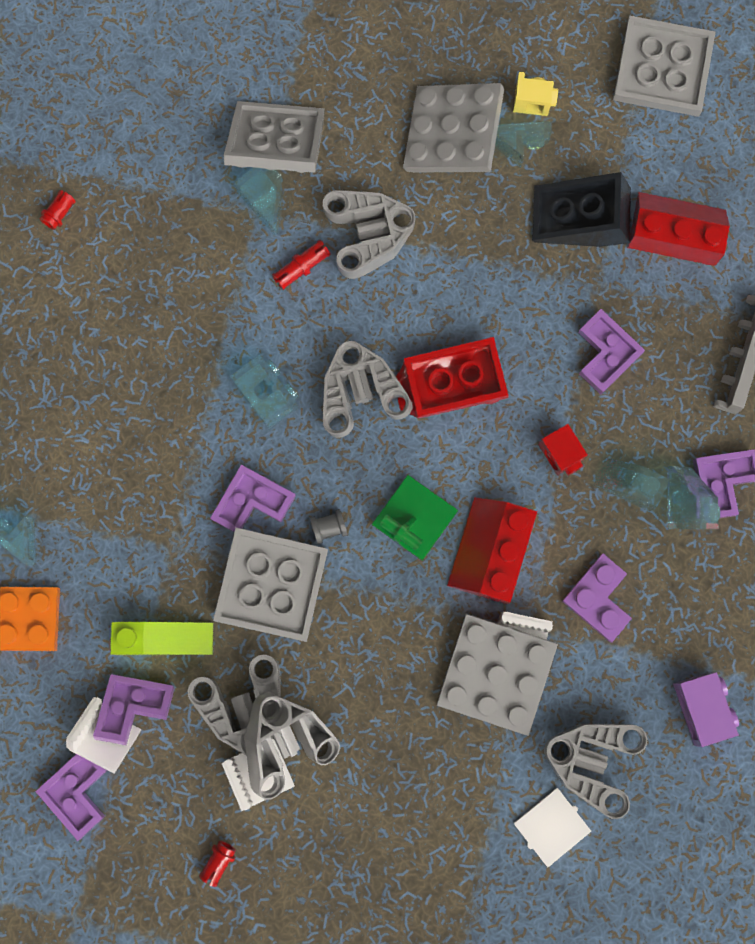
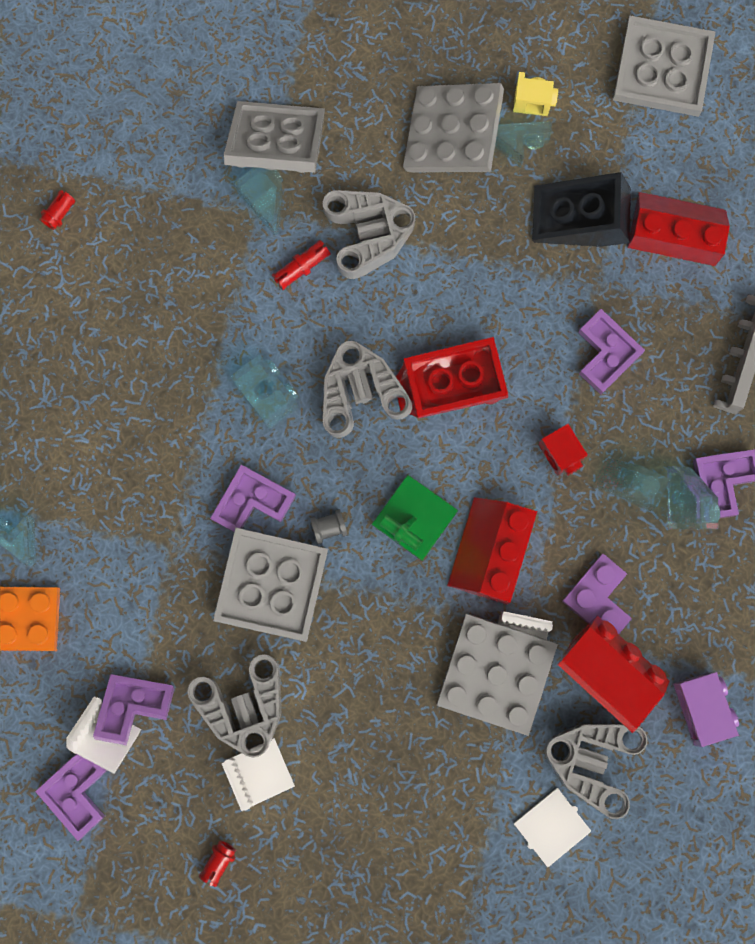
(161, 638): lime slope -> none
(261, 752): light grey connector -> none
(614, 673): none -> red slope

